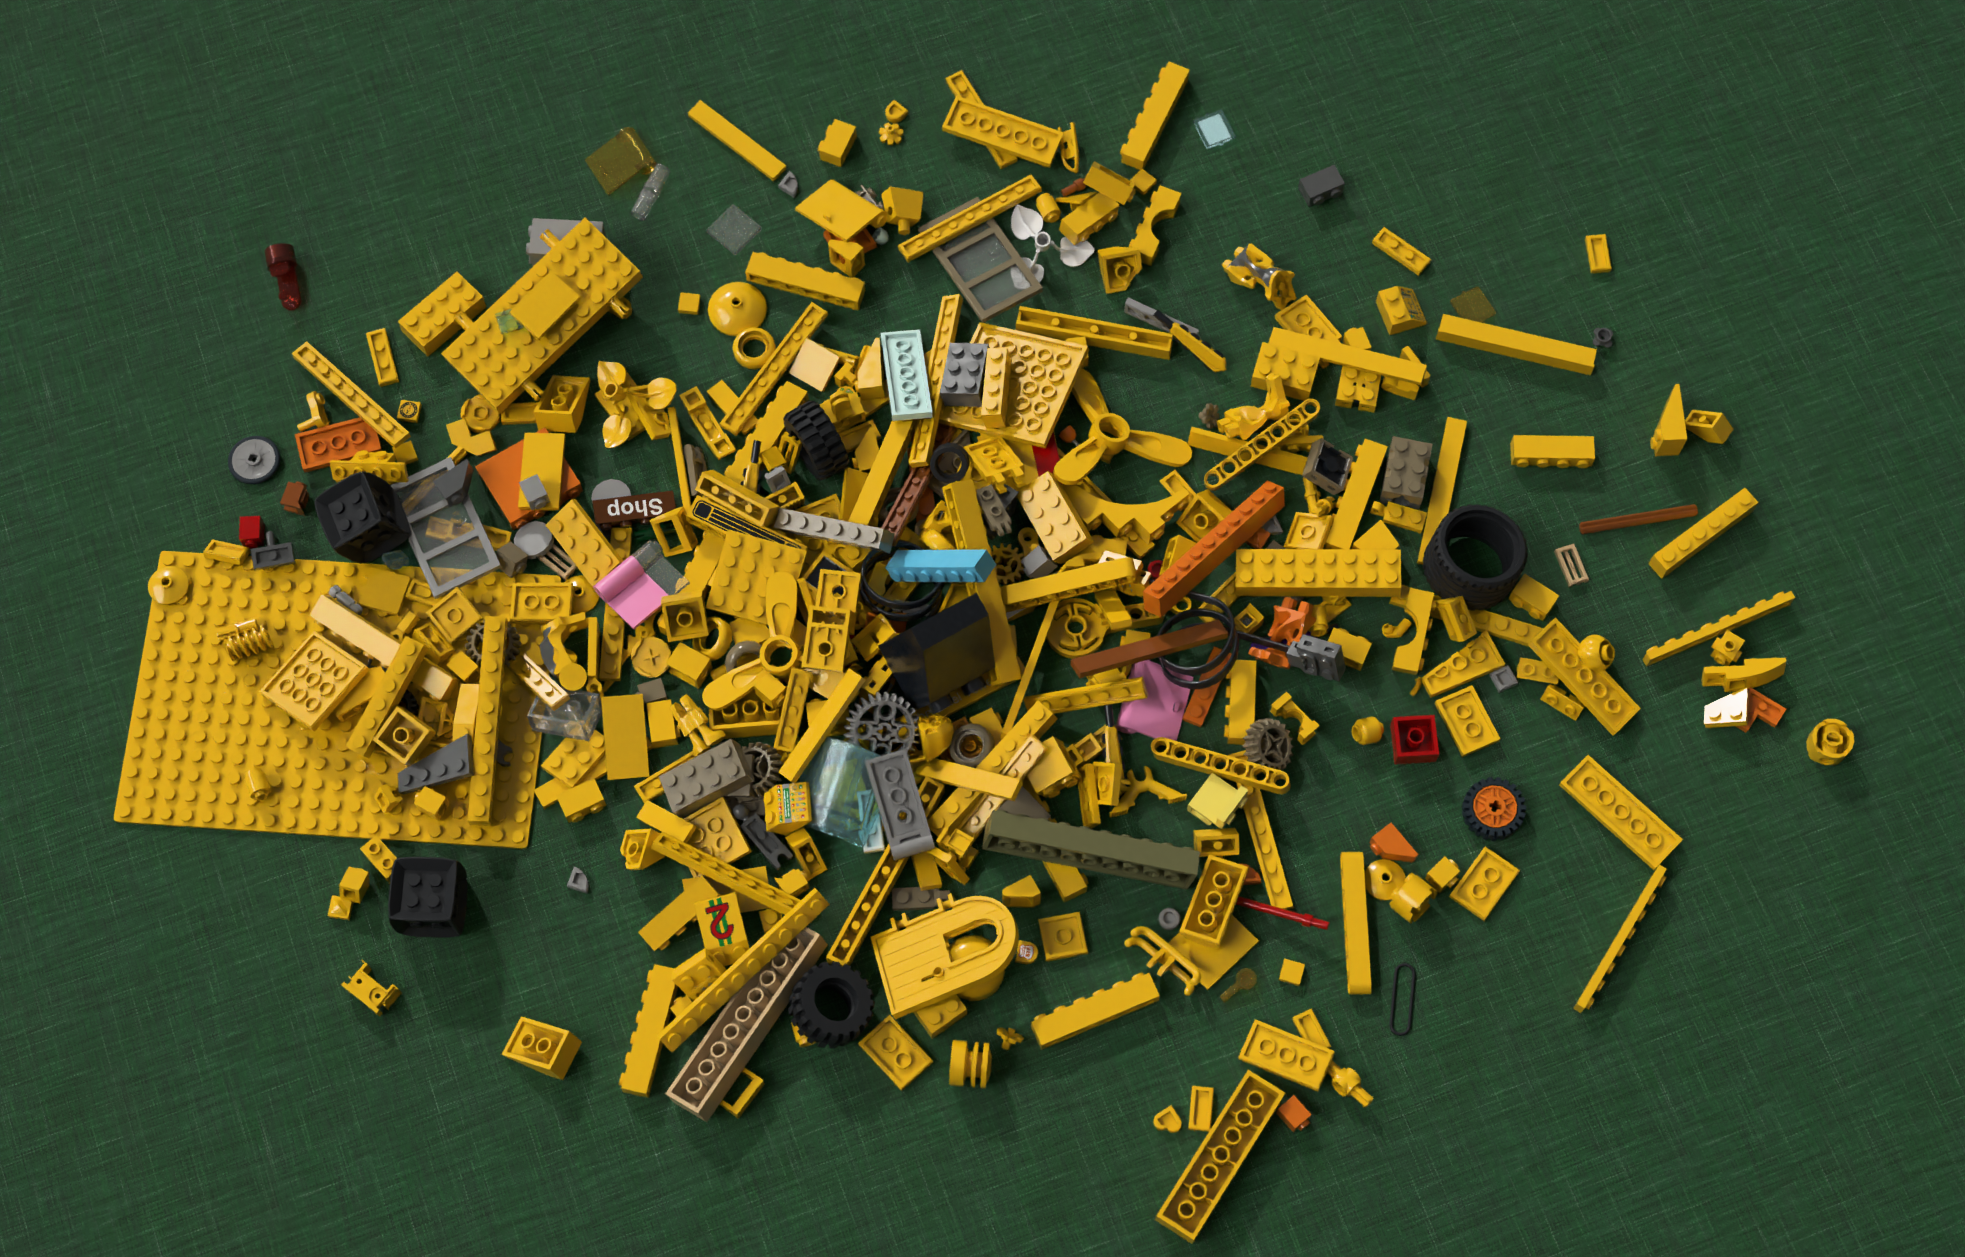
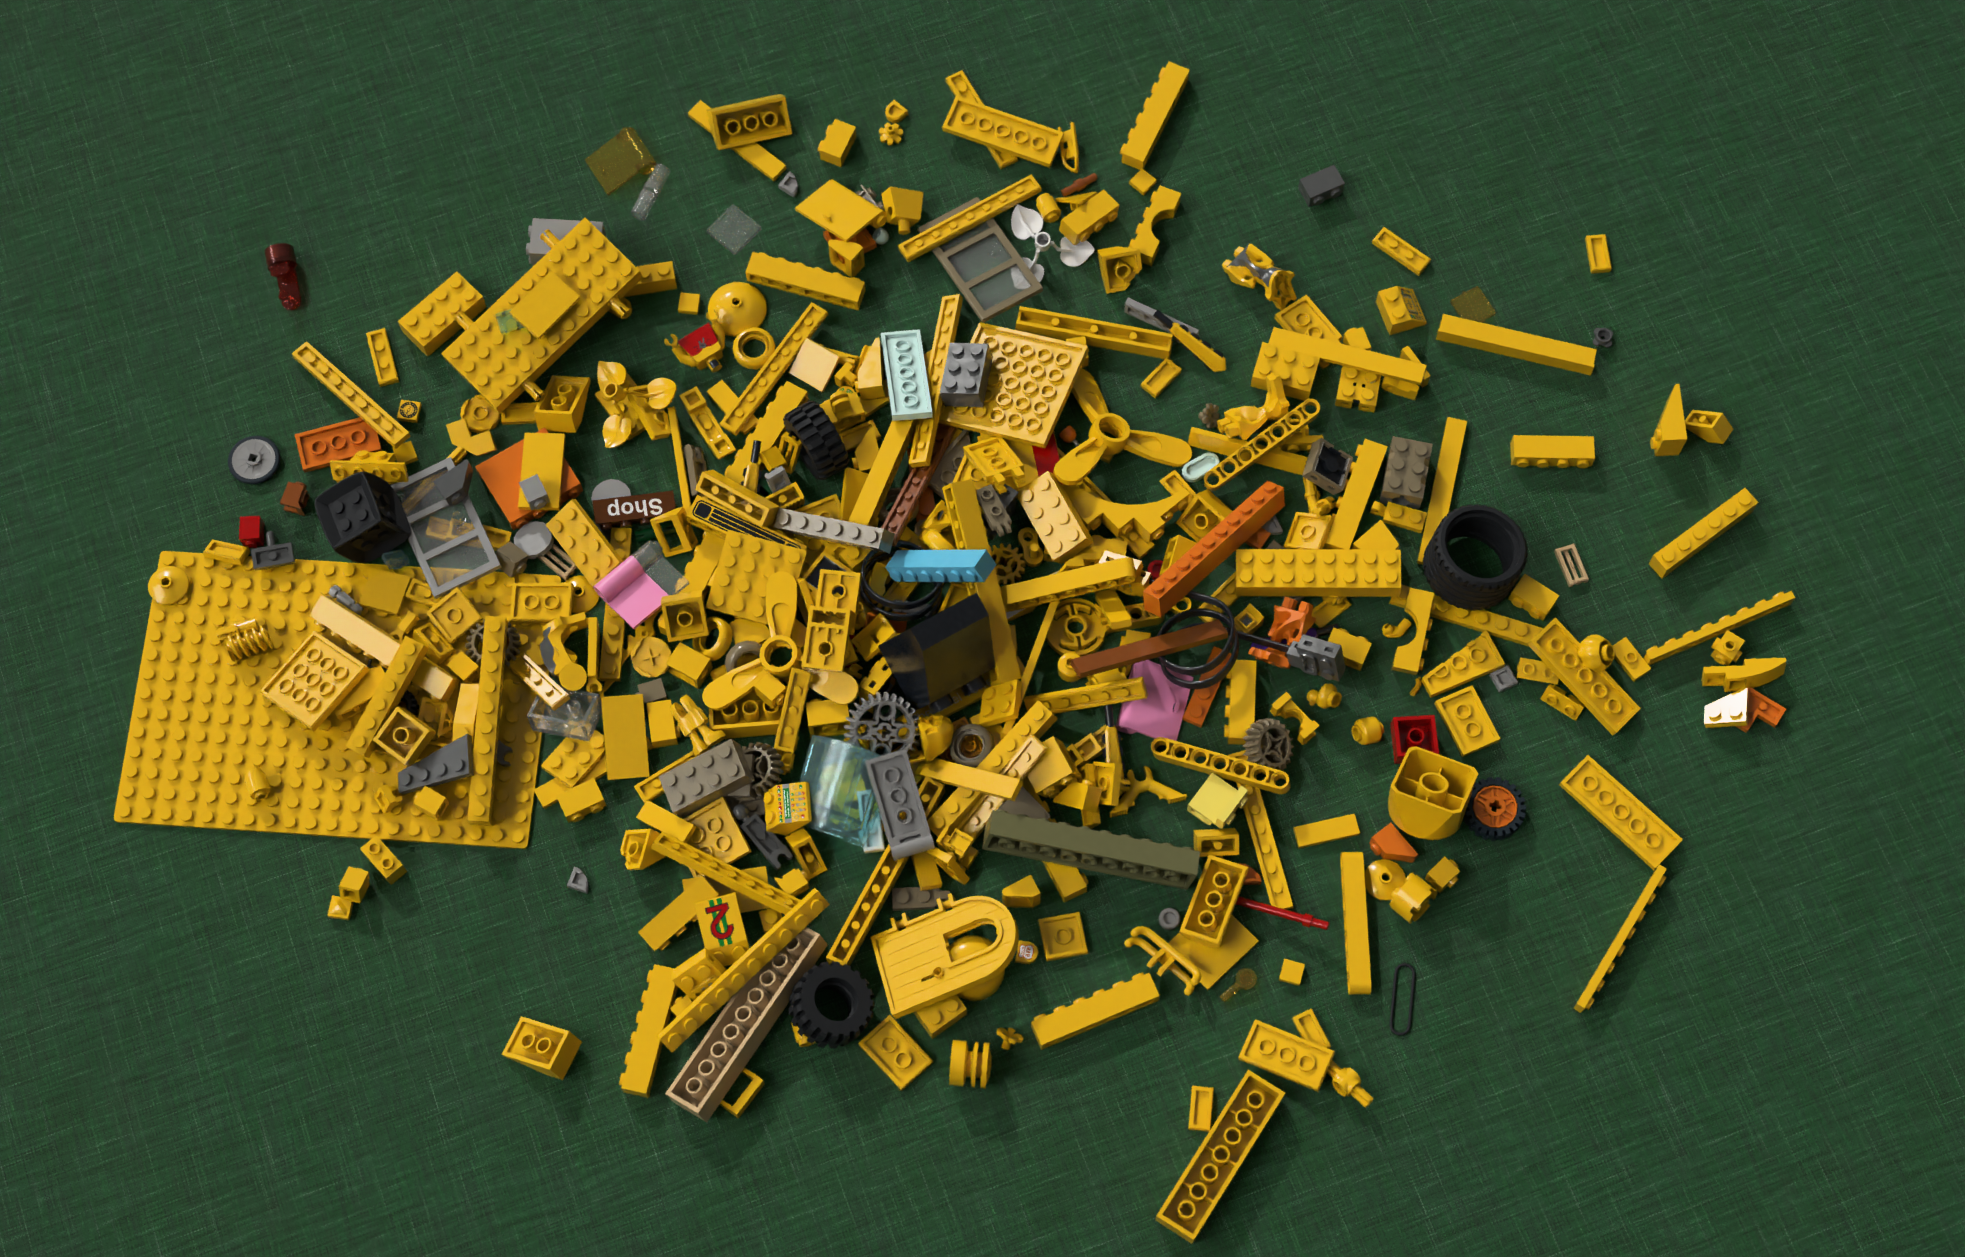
(319, 418): yellow piece -> none
(370, 990): yellow piece -> none
(427, 897): black piece -> none
(655, 278): none -> yellow brick
(701, 346): none -> yellow torso
(749, 121): none -> yellow slope
(822, 726): yellow tile -> none
(949, 447): black tyre -> none
(996, 387): yellow brick -> none
(1000, 703): none -> yellow plate
(1038, 563): light grey brick -> none
(1065, 670): none -> yellow head
(1080, 796): none -> yellow slope
(1110, 183): yellow window -> none
(1161, 377): none -> yellow tile
(1168, 1120): yellow tile -> none
(1198, 467): none -> light aqua tile
(1214, 129): clear light blue piece -> none
(1294, 1114): orange brick -> none
(1320, 626): yellow brick -> none
(1325, 697): none -> yellow animal
(1326, 831): none -> yellow tile
(1430, 794): none -> yellow piece
(1456, 618): yellow tile -> none
(1484, 883): yellow tile -> none
(1630, 659): none -> yellow plate
(1638, 519): dark orange axle -> none
(1830, 742): yellow brick -> none

